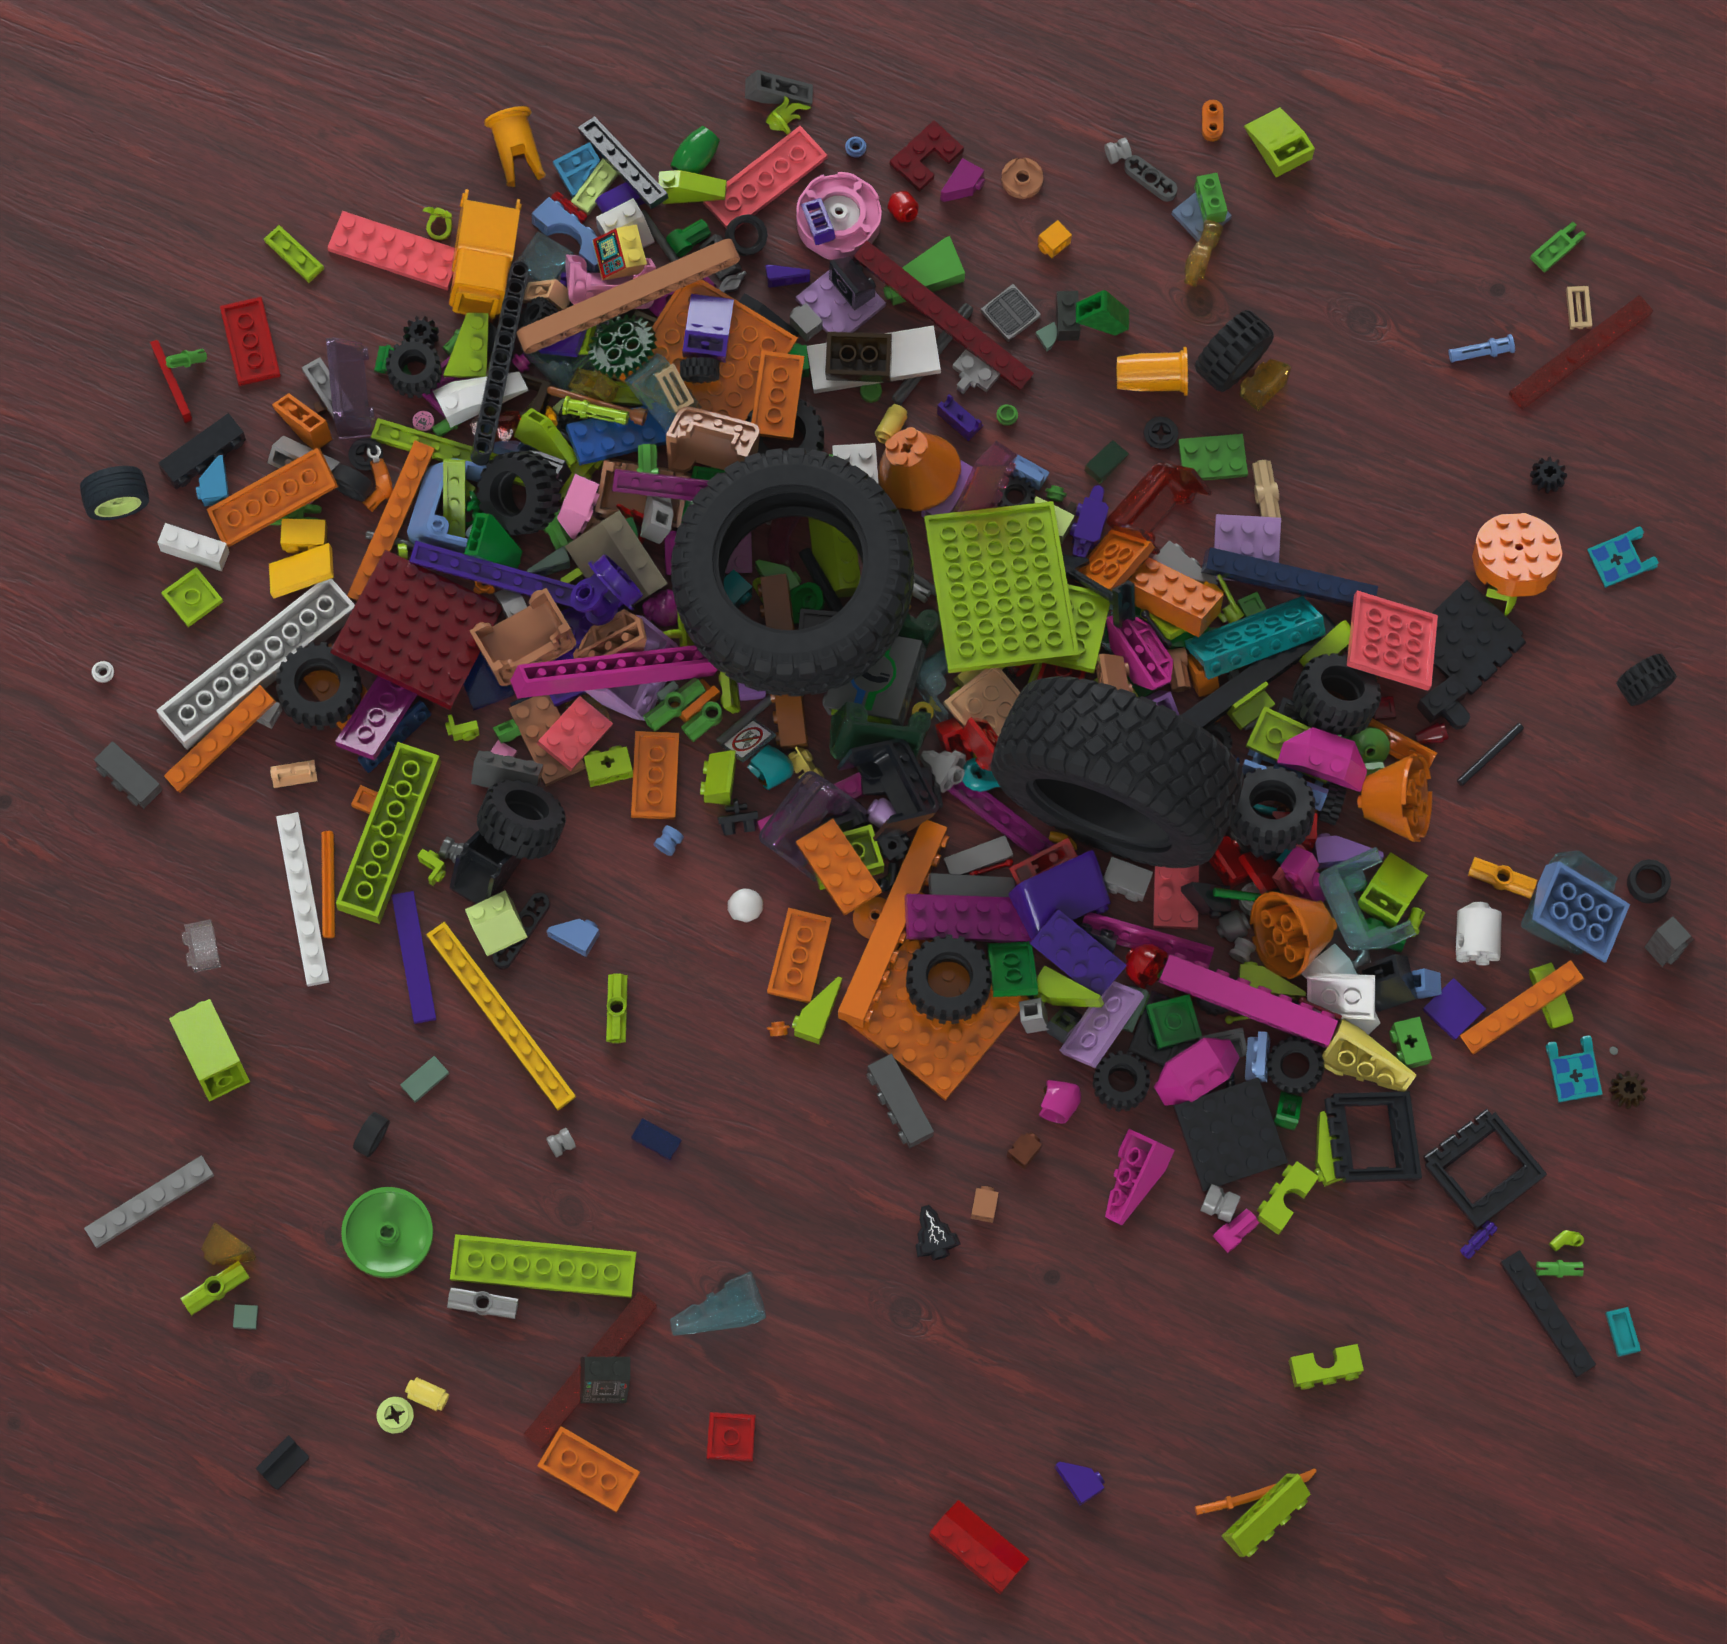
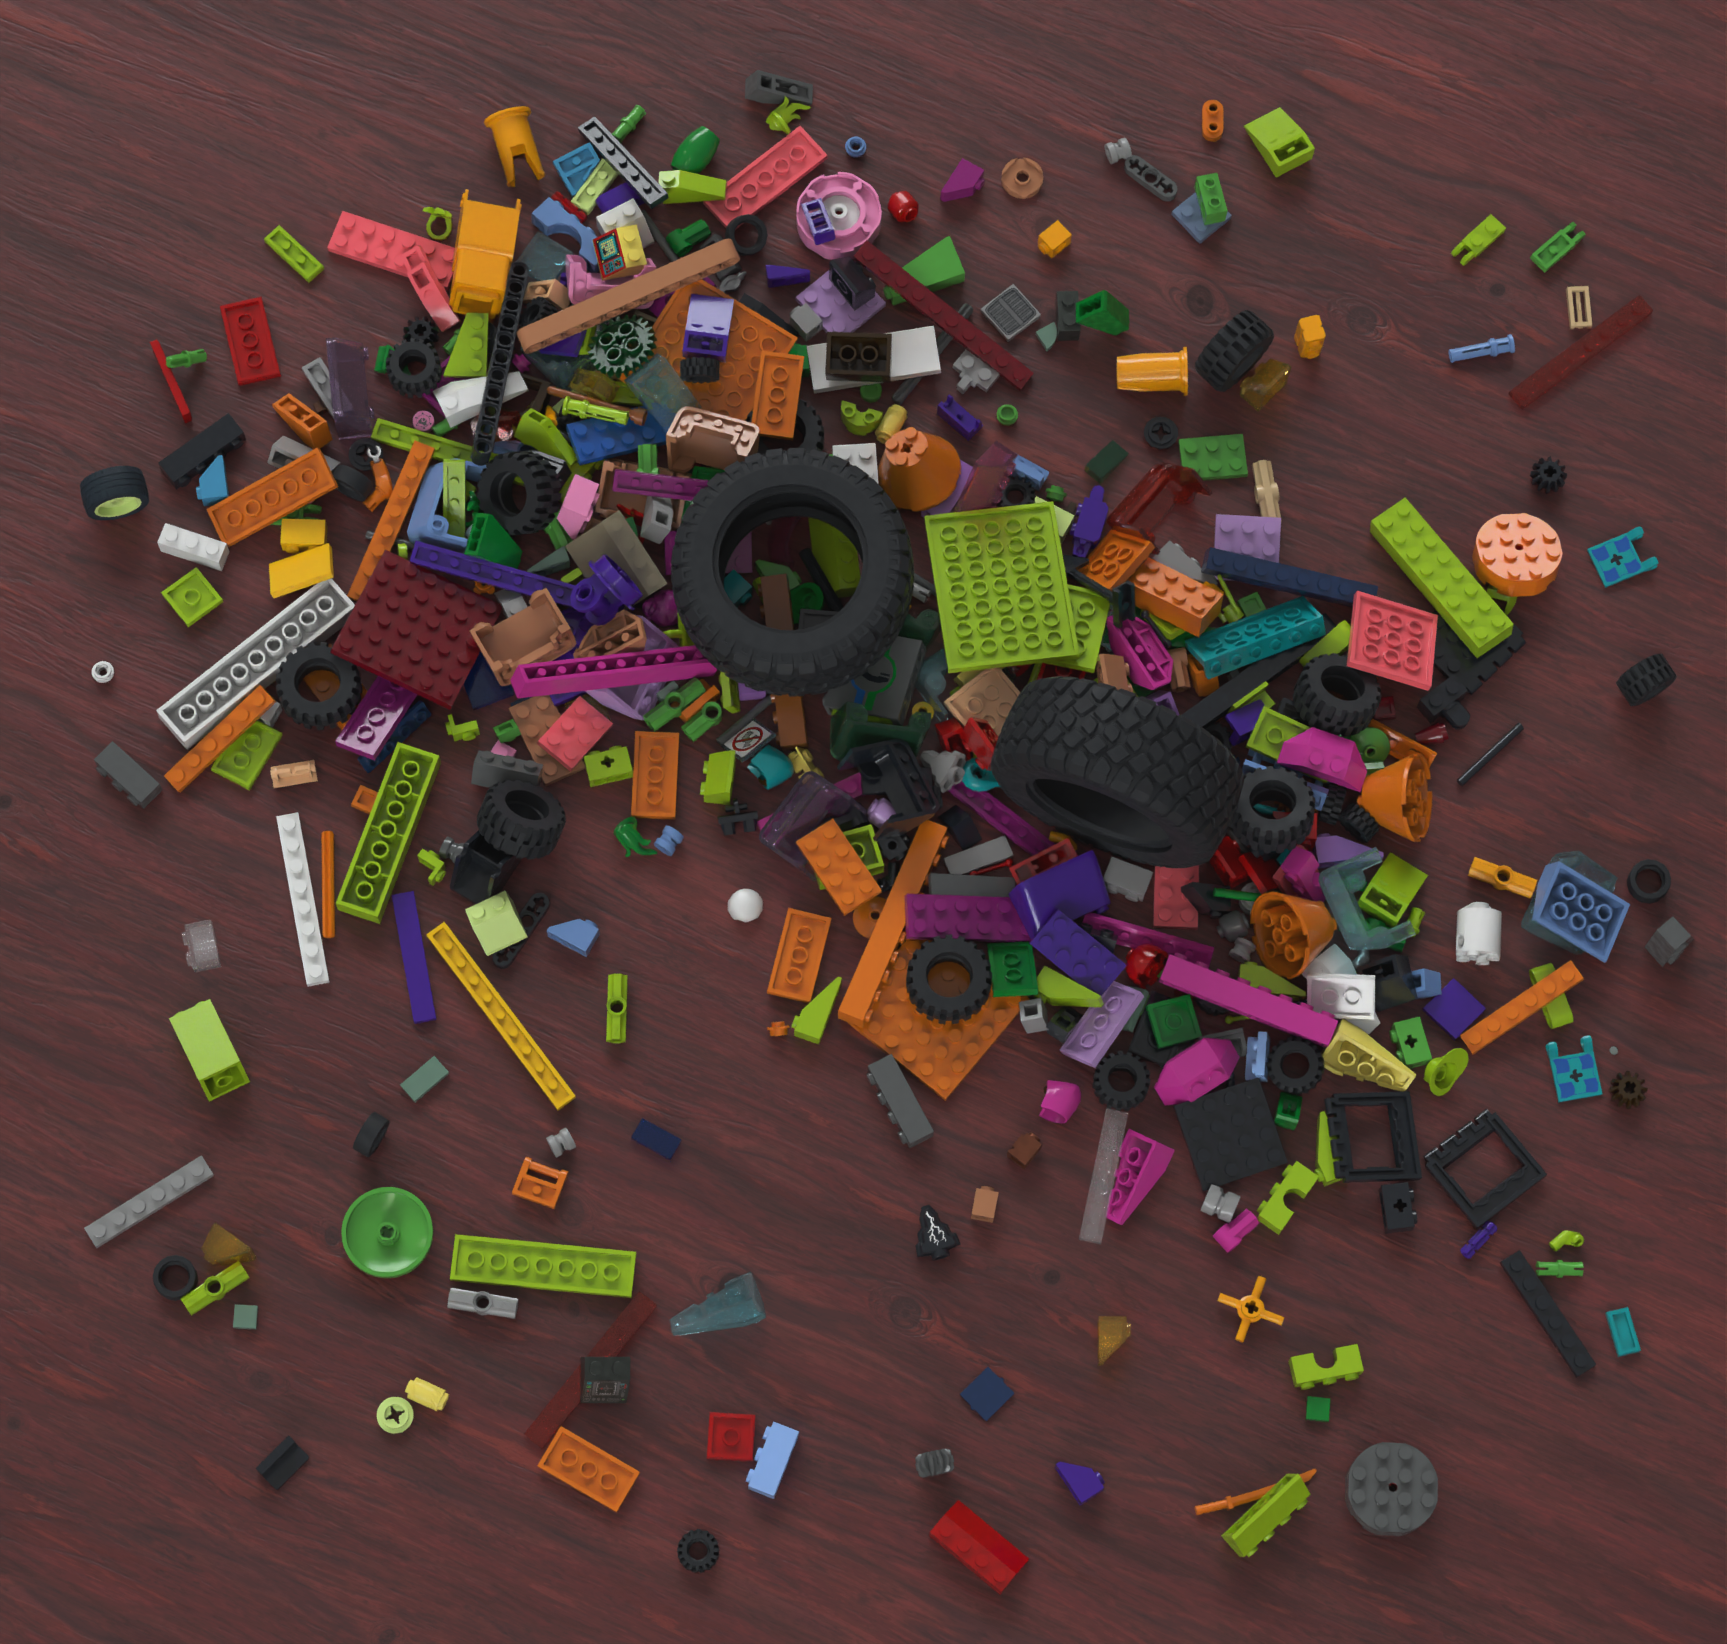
(161, 1267): none -> black tyre
(247, 755): none -> lime tile
(429, 289): none -> coral slope
(538, 1189): none -> orange plate
(629, 123): none -> bright green pin
(631, 838): none -> green piece
(665, 372): tan tile -> none
(691, 1538): none -> black tyre
(772, 1459): none -> light blue brick
(859, 422): none -> lime cylinder
(931, 139): dark red plate -> none
(934, 1462): none -> dark grey gear
(960, 827): none -> black slope
(987, 1394): none -> dark blue piece
(1103, 1176): none -> clear plate
(1111, 1335): none -> clear yellow slope
(1200, 255): clear yellow hips -> none
(1243, 721): none -> dark purple panel
(1247, 1318): none -> light orange bar
(1303, 999): dark red hinge -> none
(1309, 336): none -> light orange brick
(1317, 1409): none -> green tile
(1358, 823): none -> black tyre
(1393, 1219): none -> black brick
(1396, 1467): none -> dark grey piece
(1441, 577): none -> lime brick
(1445, 1070): none -> lime piece
(1479, 239): none -> lime hinge

